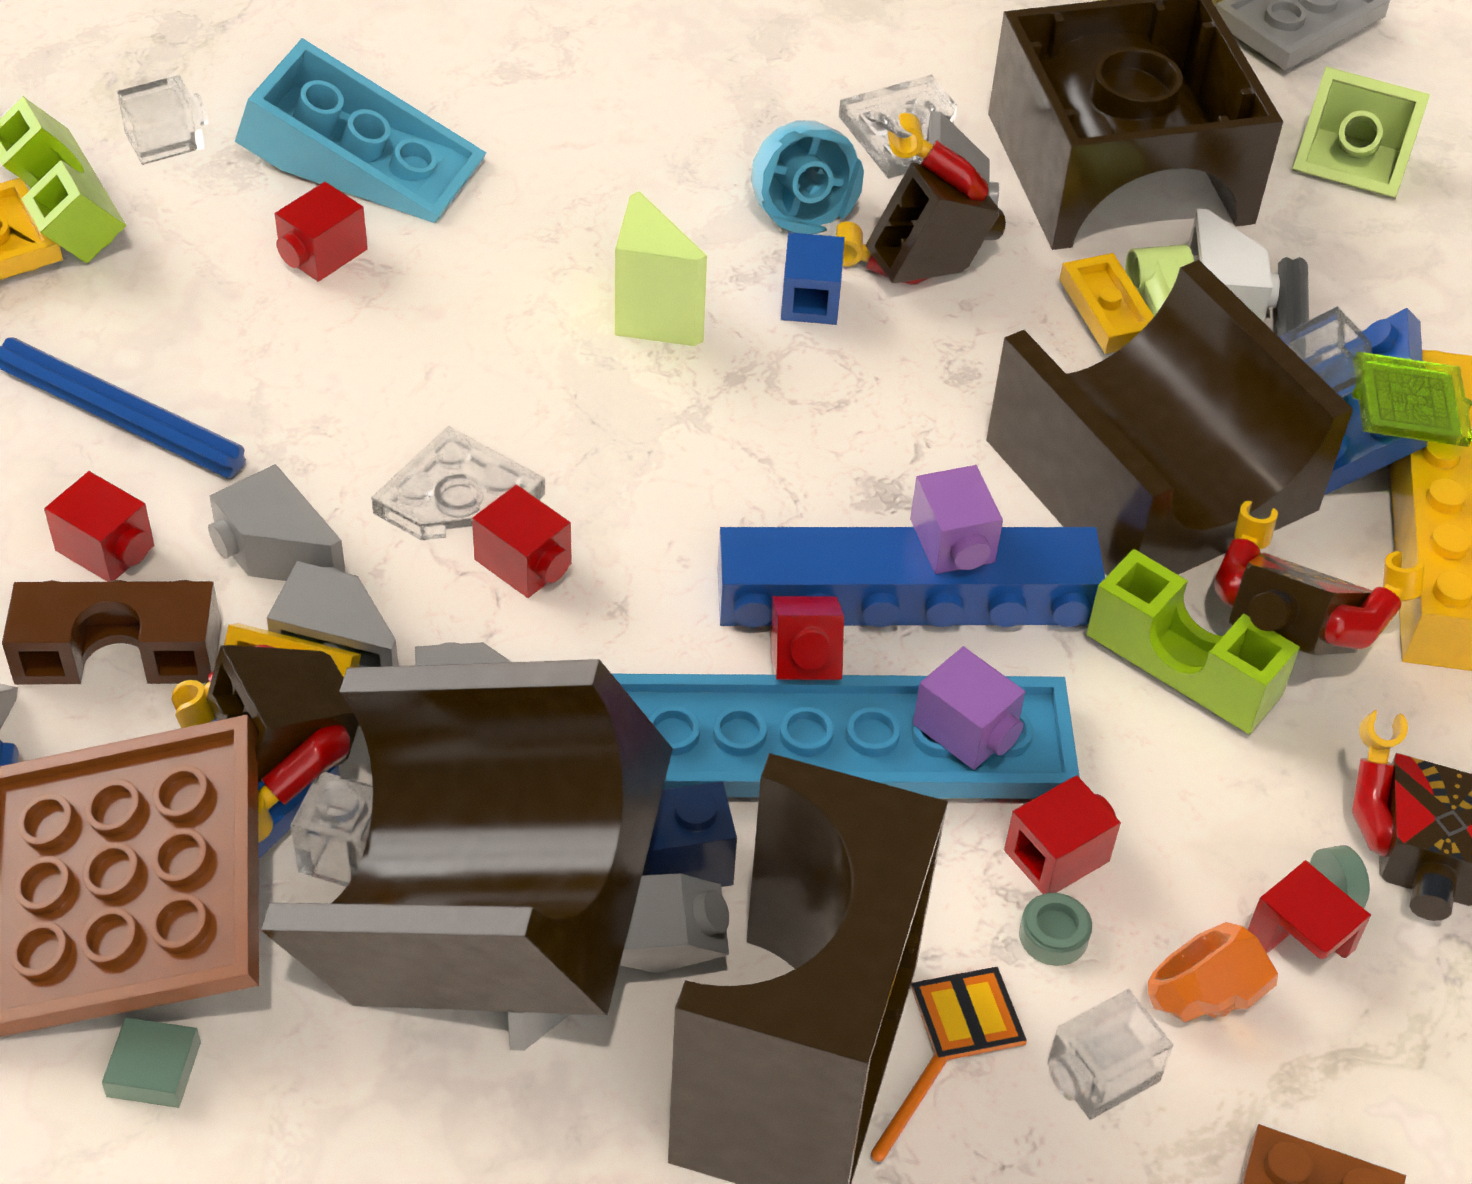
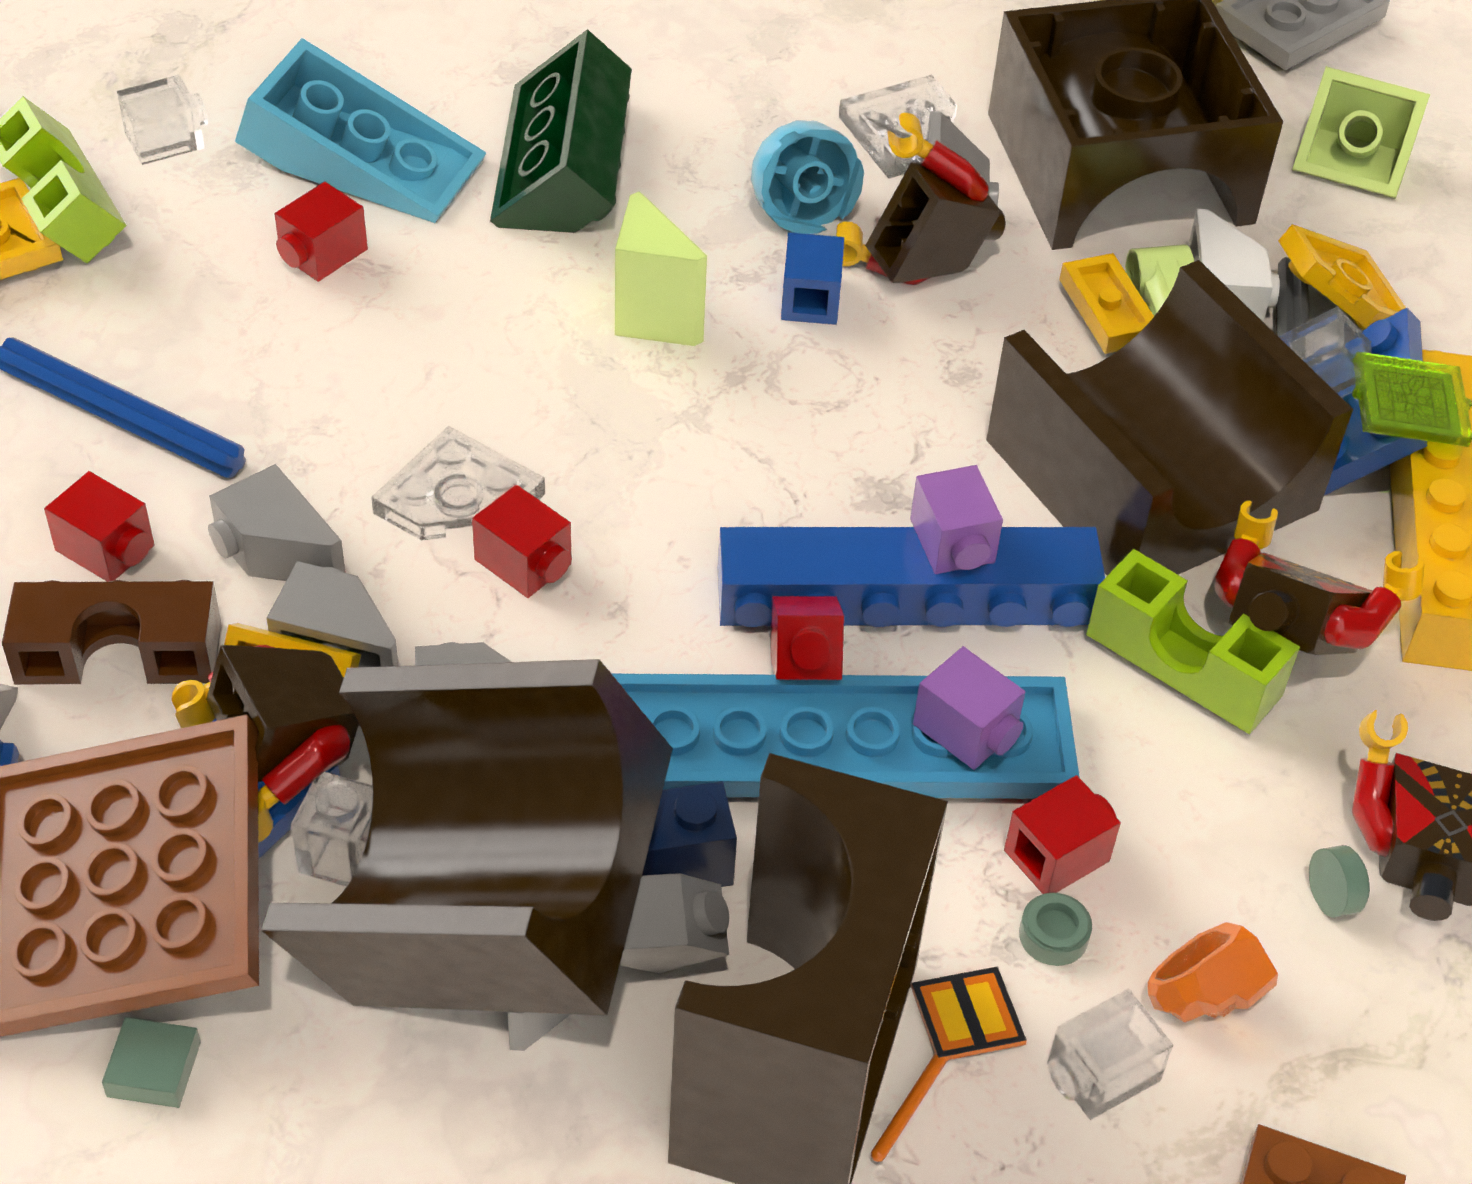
(564, 140): none -> dark green slope
(1310, 911): red panel -> none
(1341, 274): none -> yellow plate

